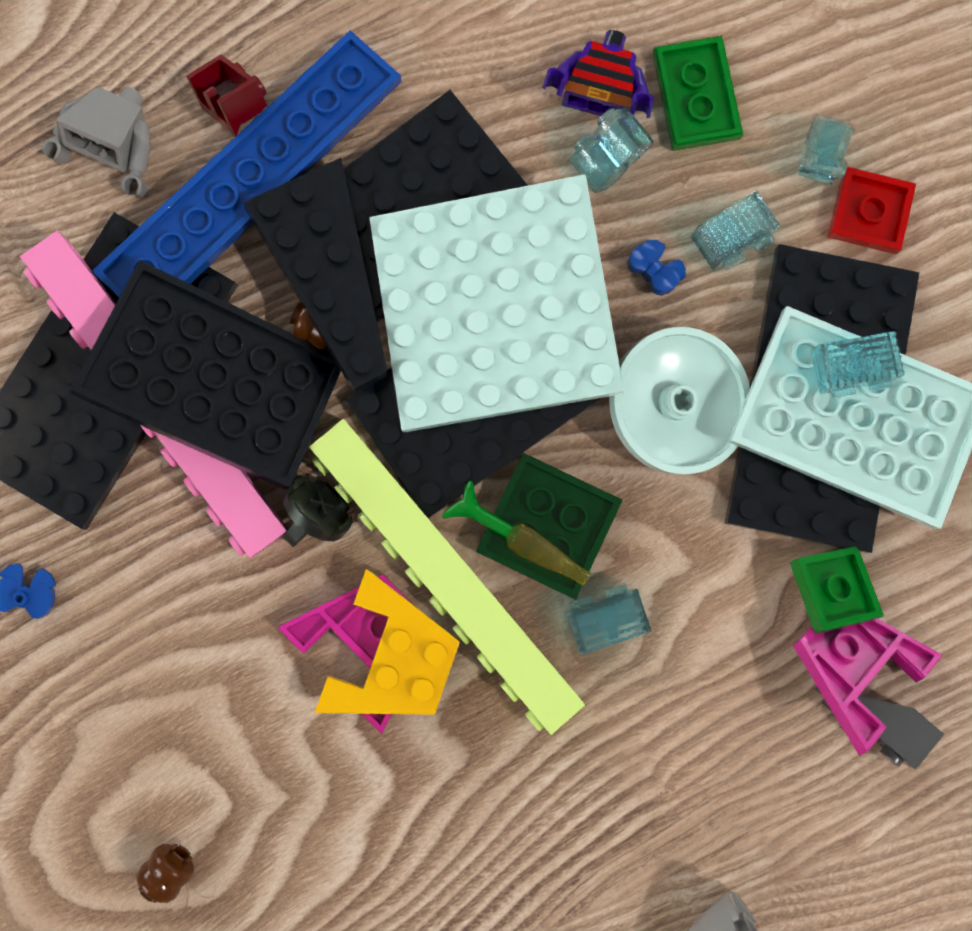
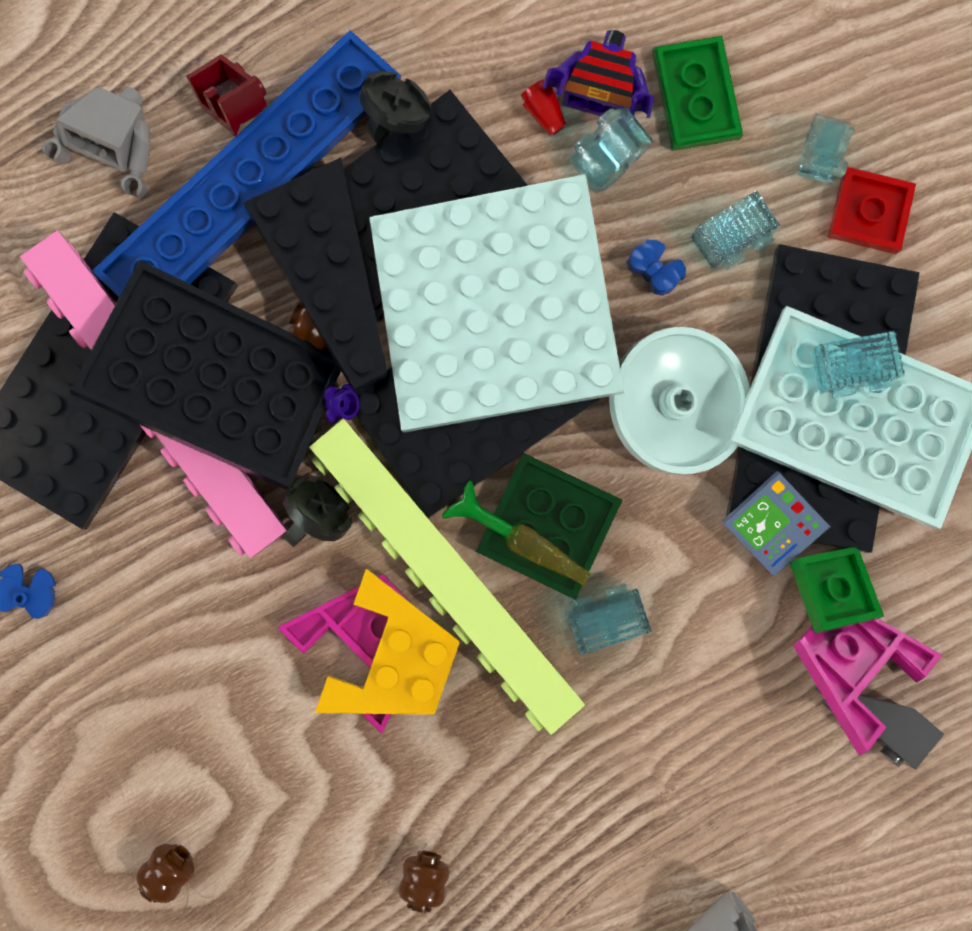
(341, 403): none -> dark purple plate
(393, 105): none -> pearl dark grey tile
(424, 881): none -> reddish brown piece
(544, 107): none -> red cone
(775, 523): none -> tile

